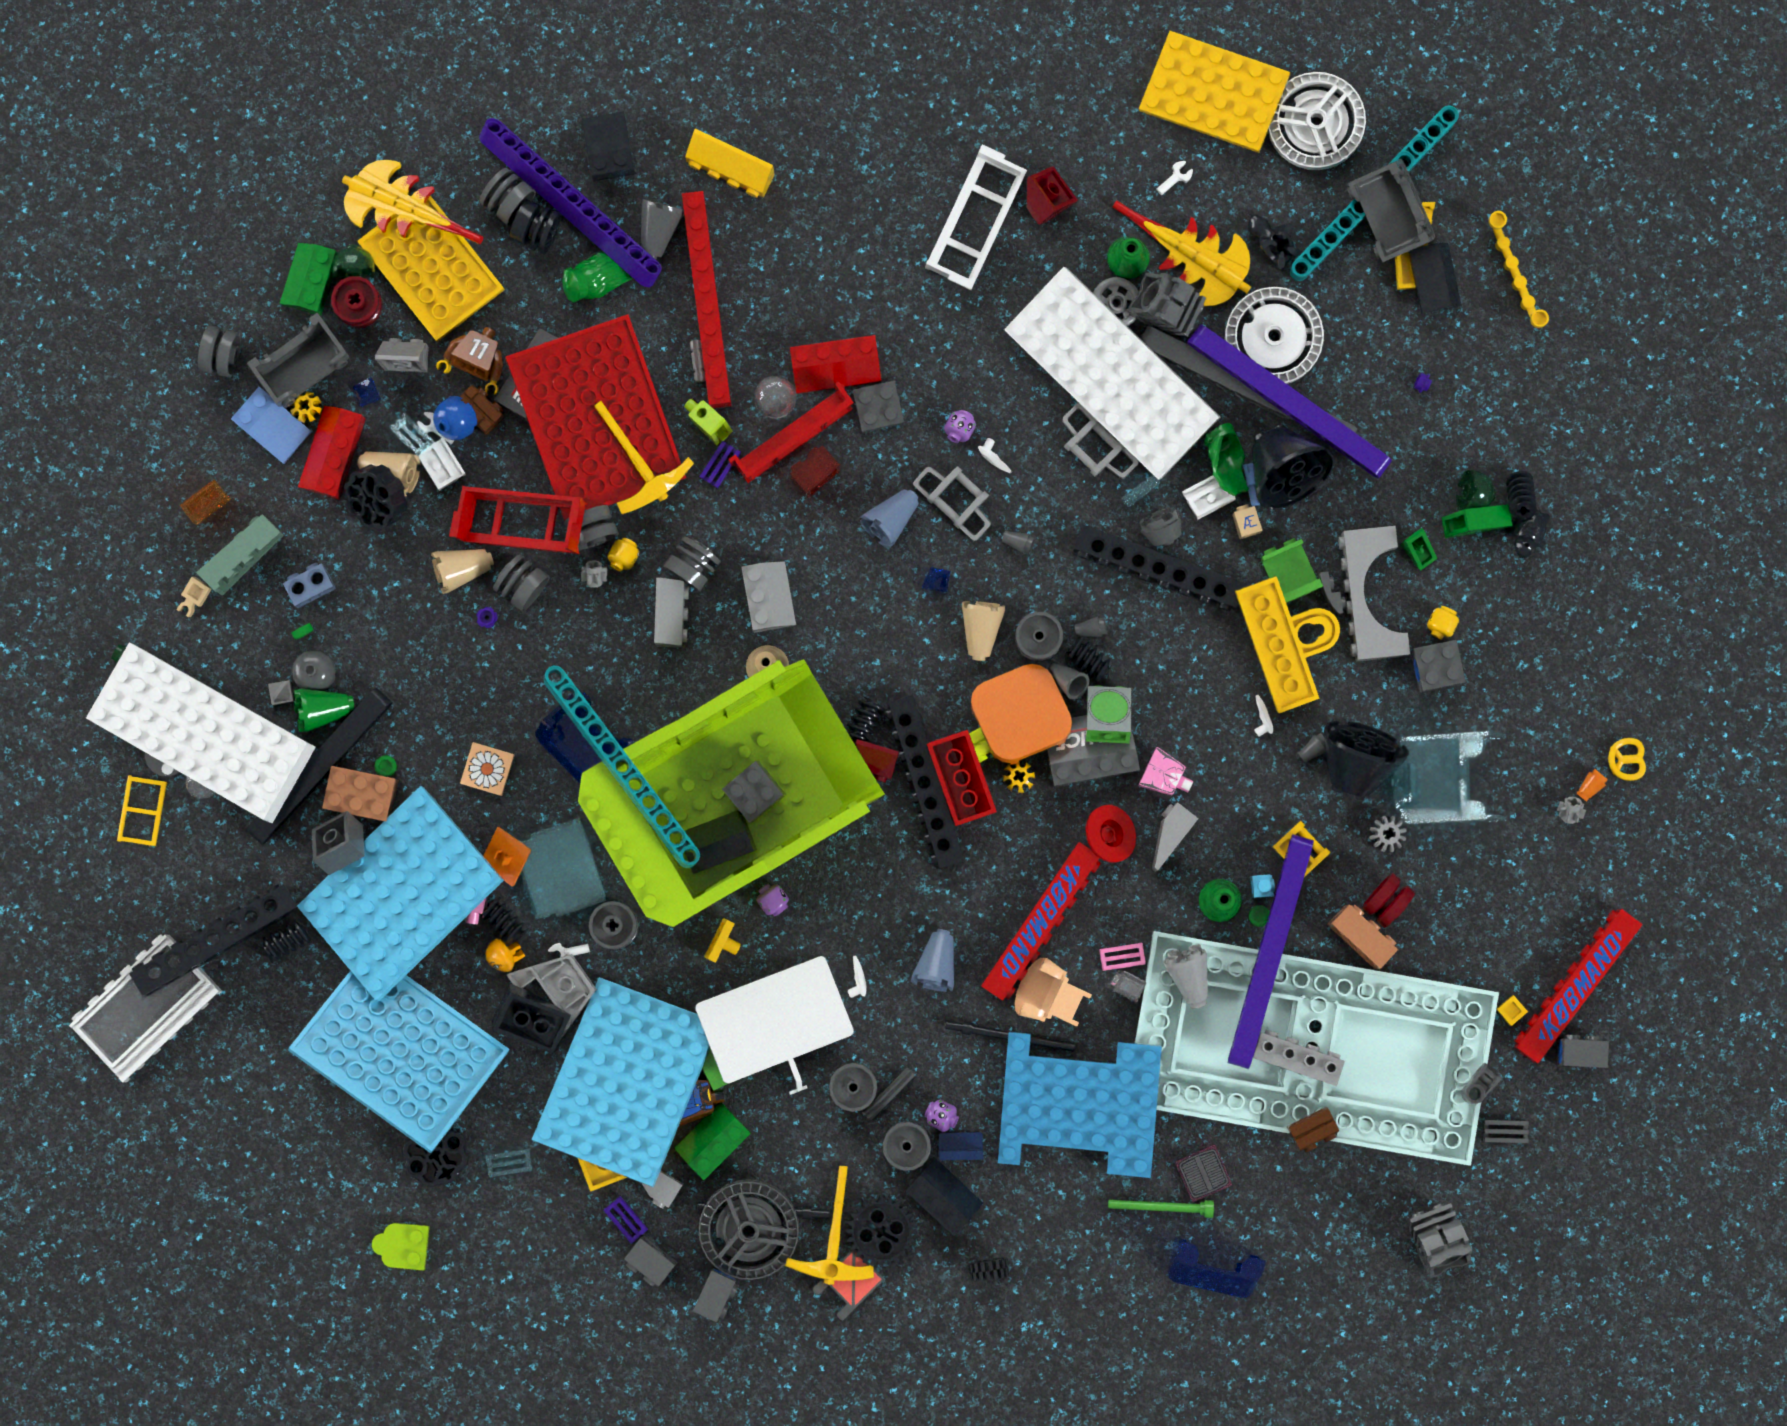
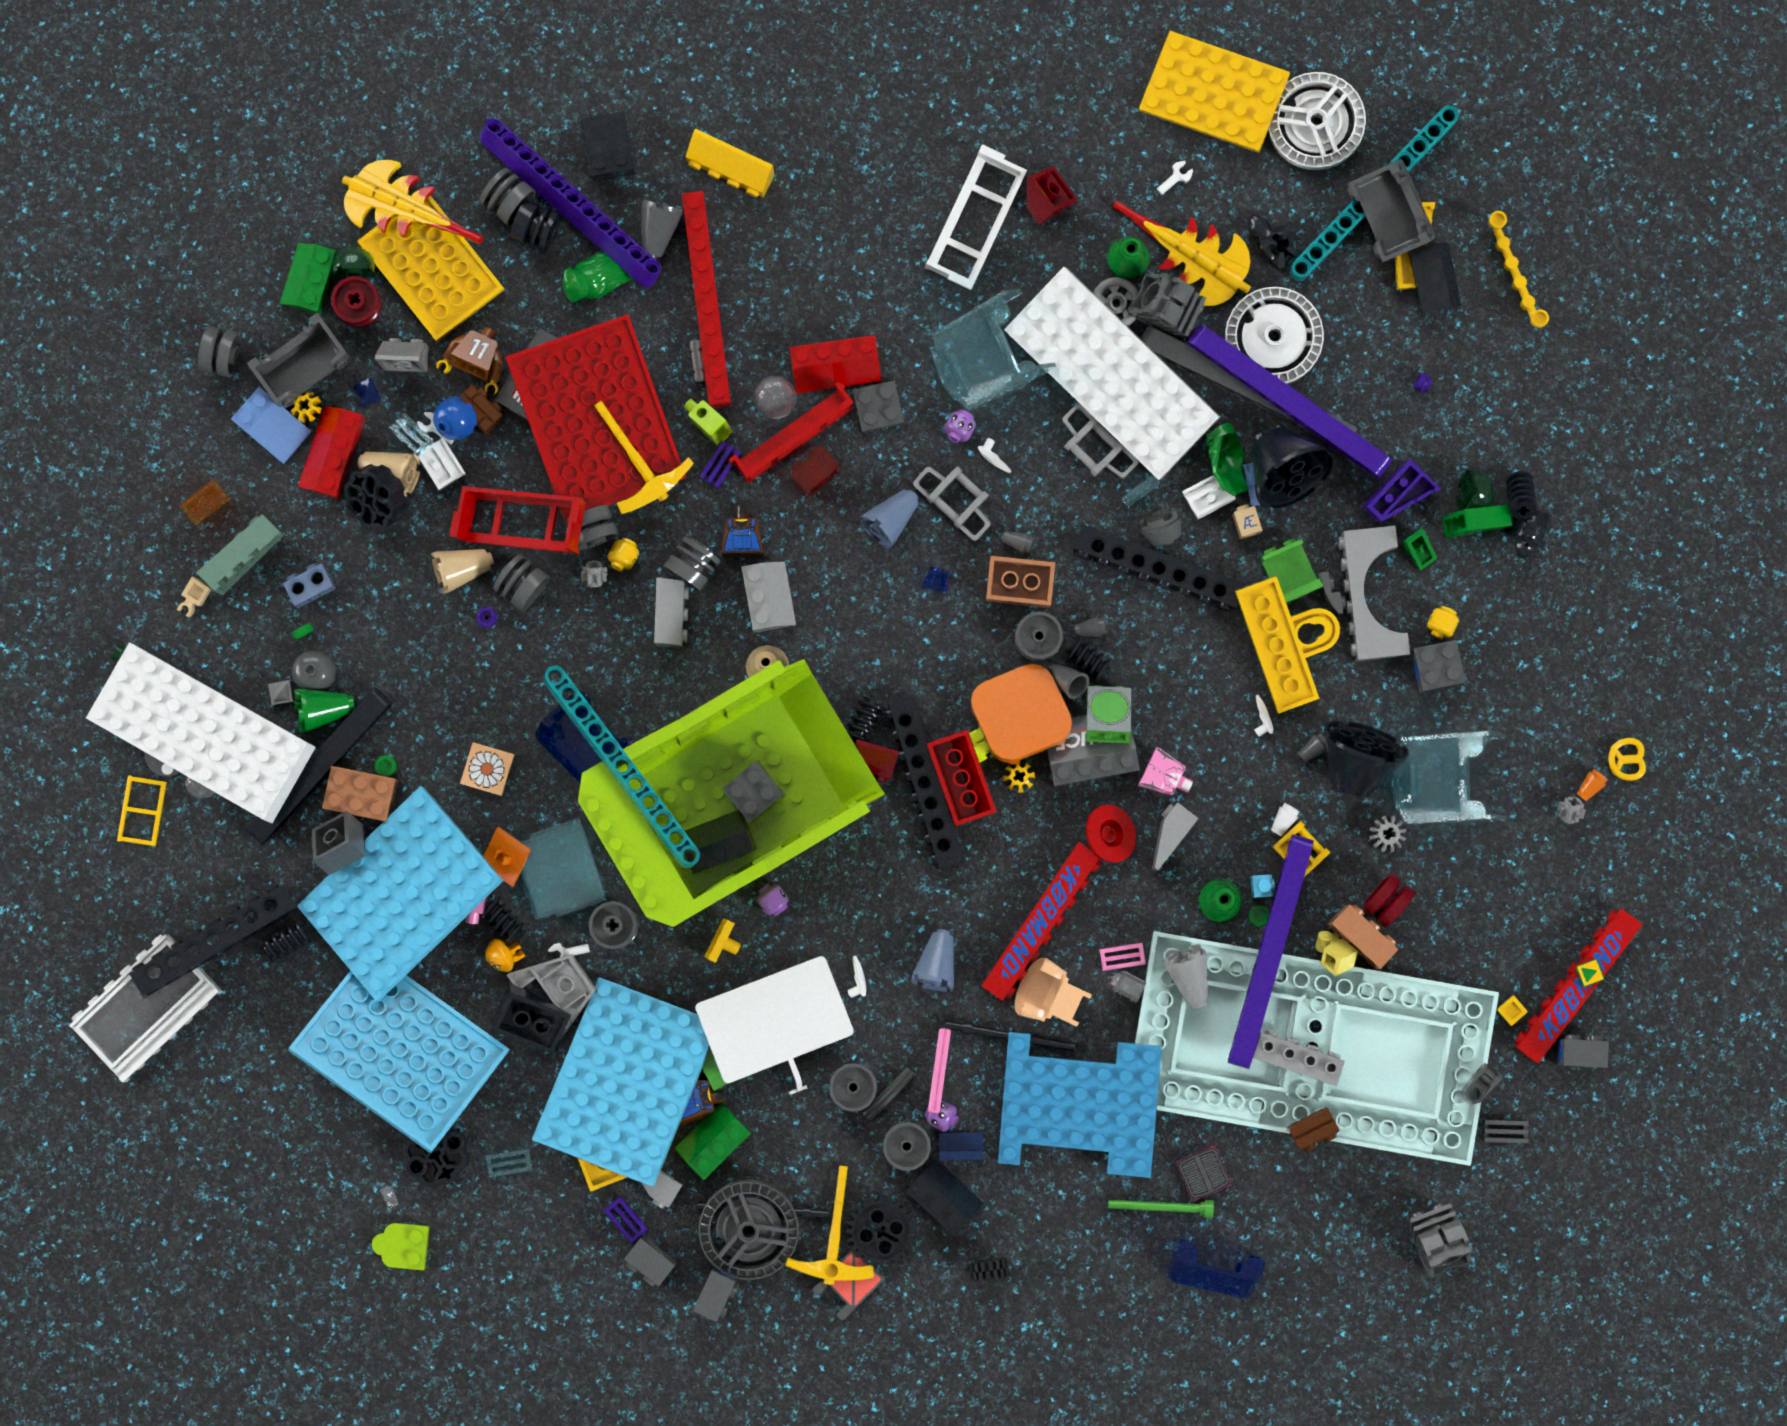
(389, 1196): none -> clear tile
(742, 534): none -> torso
(939, 1070): none -> bright pink axle
(976, 356): none -> clear light blue windscreen
(981, 627): tan cone -> none
(1020, 582): none -> nougat brick
(1284, 819): none -> white cone
(1337, 953): none -> light yellow brick
(1401, 489): none -> dark purple wedge
(1589, 972): none -> tile

